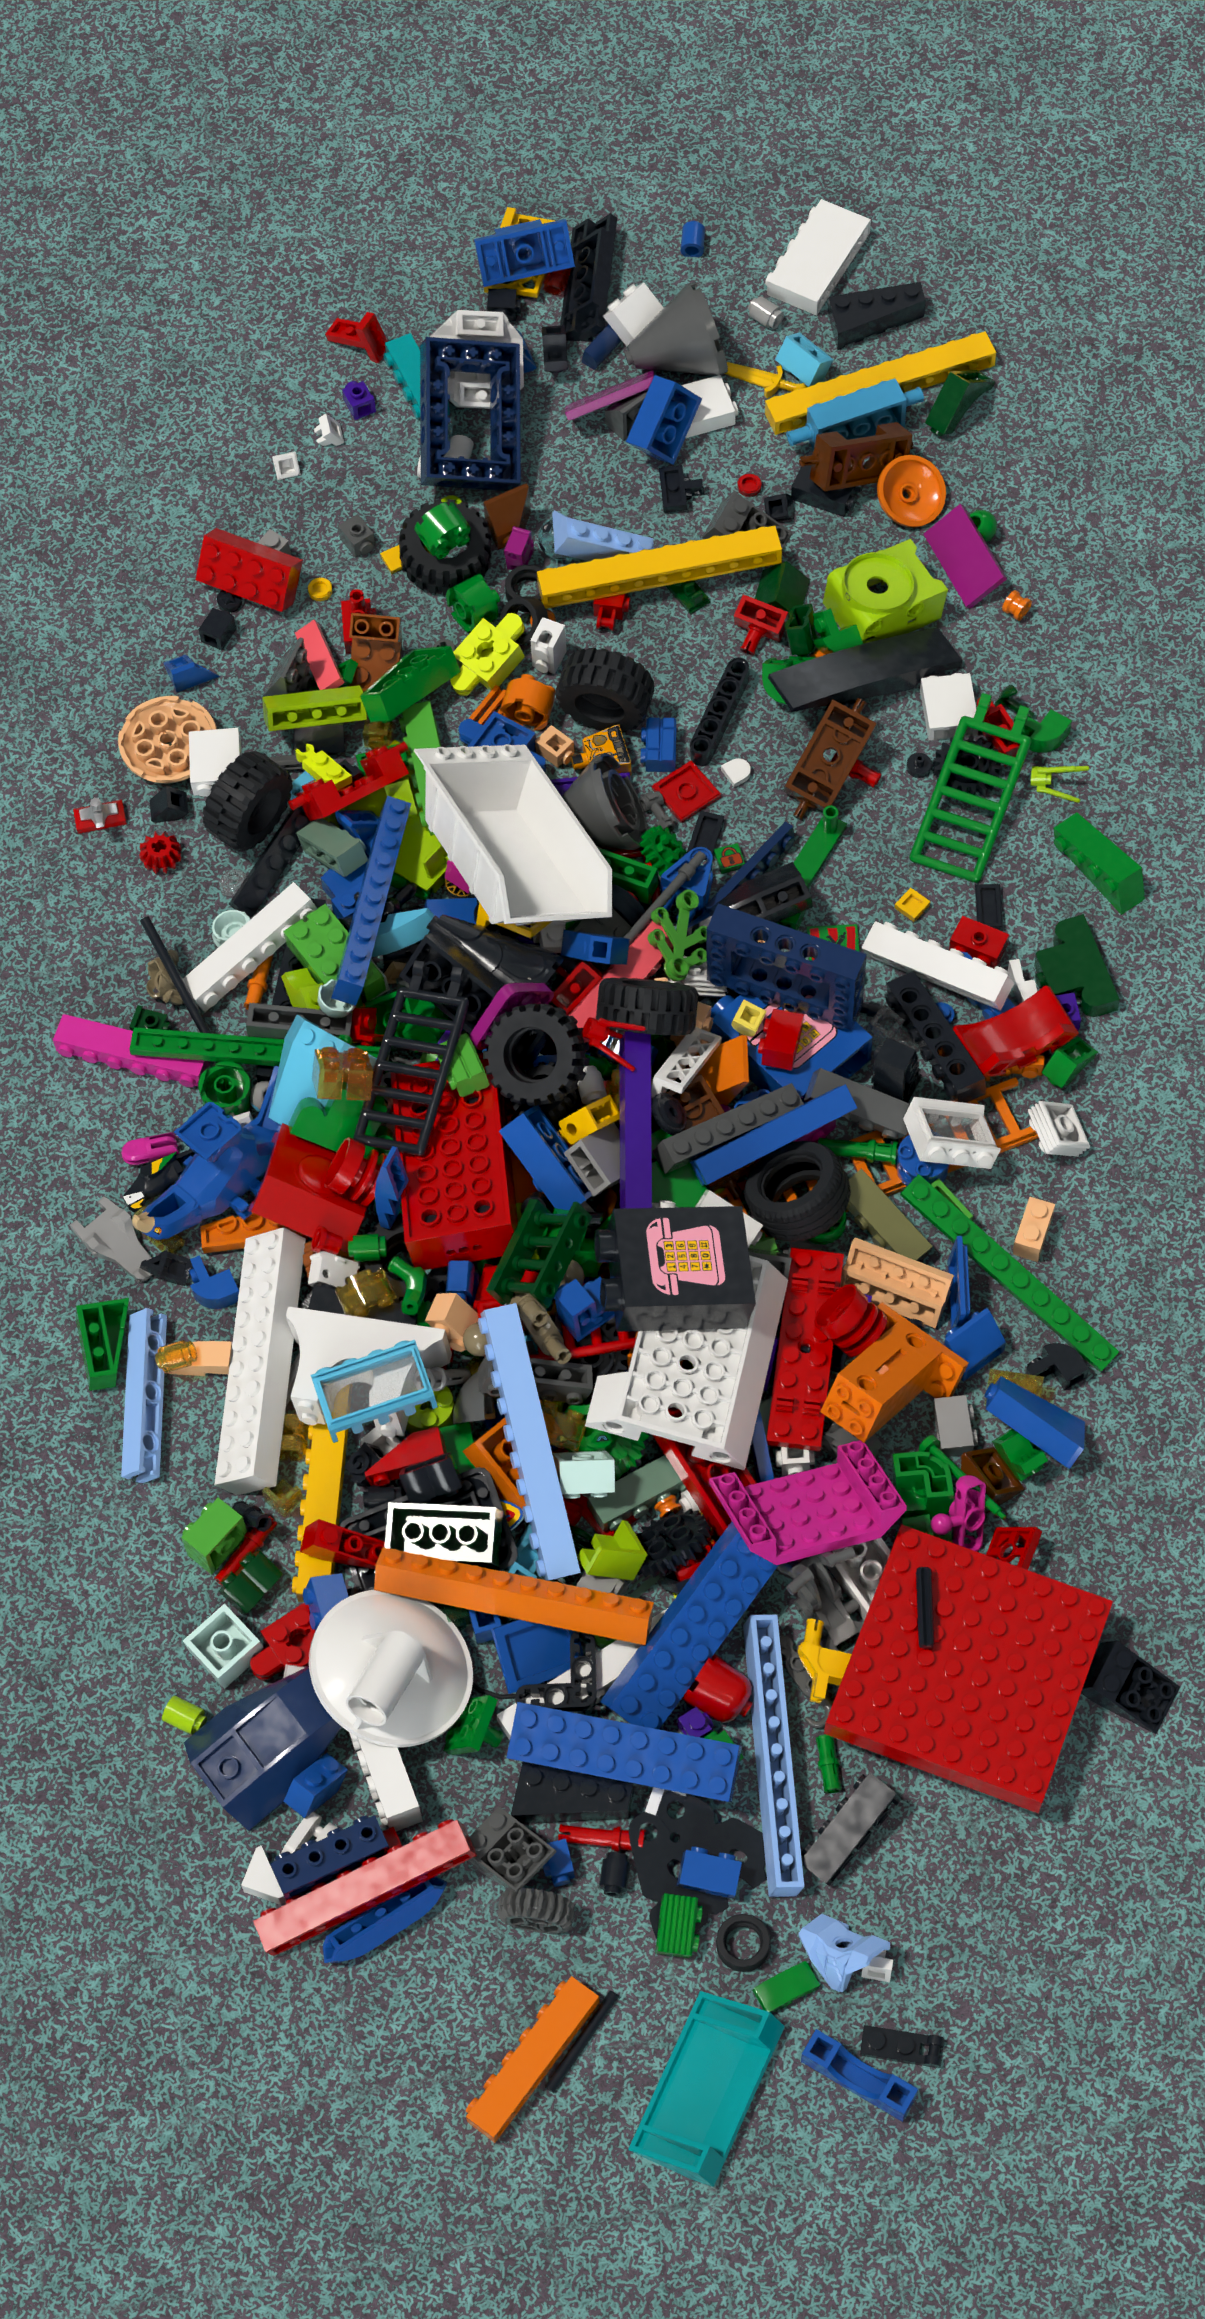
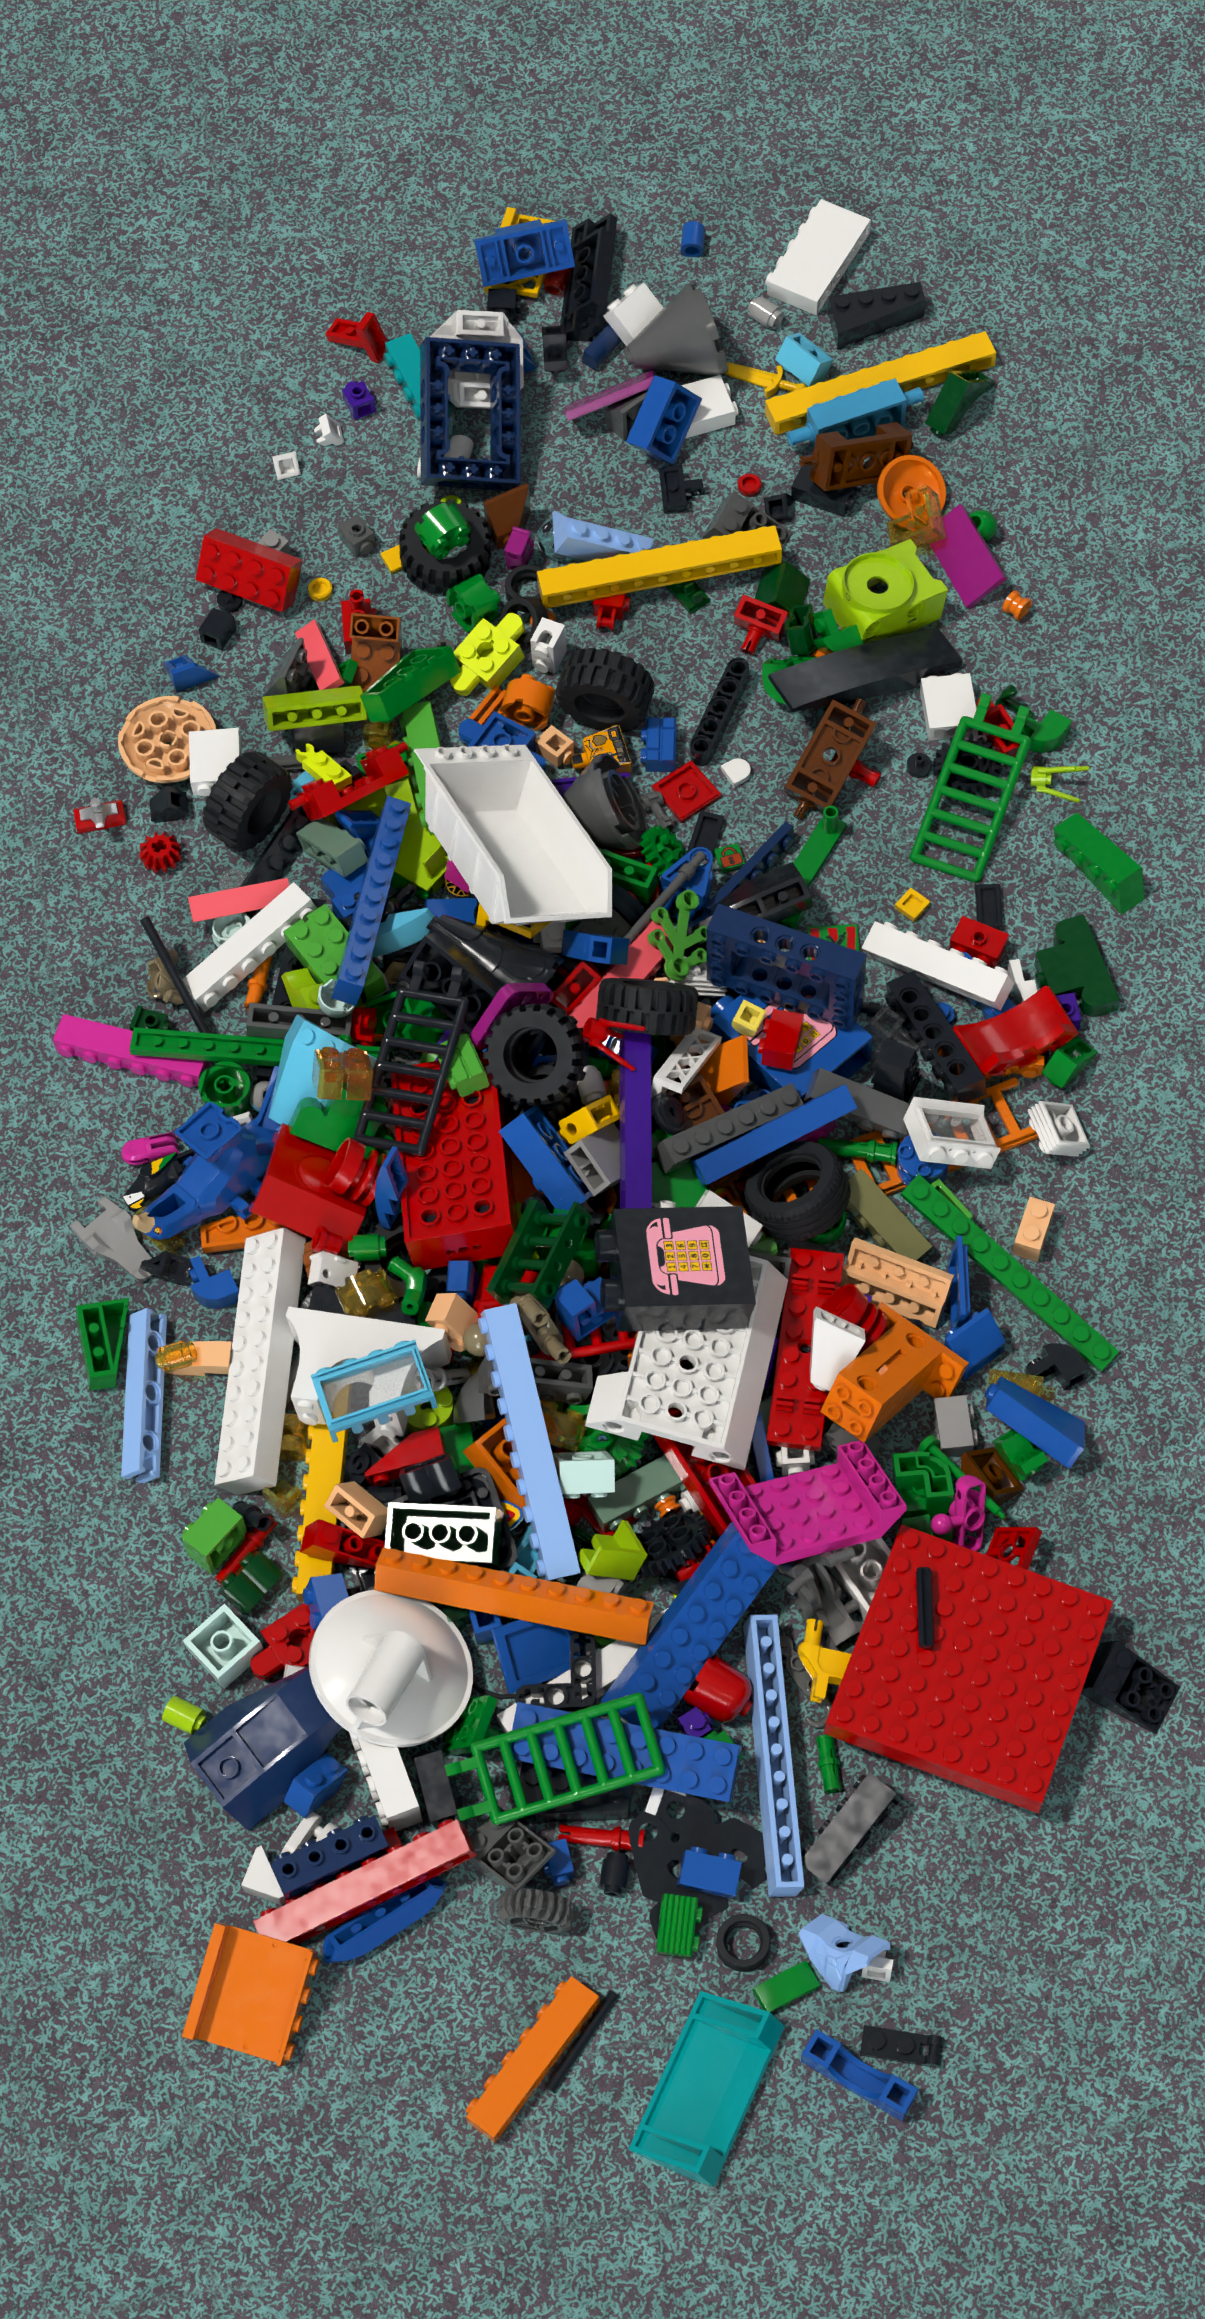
(235, 900): none -> coral tile
(251, 1993): none -> orange panel
(357, 1509): none -> light nougat brick
(439, 1791): none -> black brick
(577, 1791): none -> green bar
(832, 1347): none -> white slope
(923, 521): none -> clear yellow brick

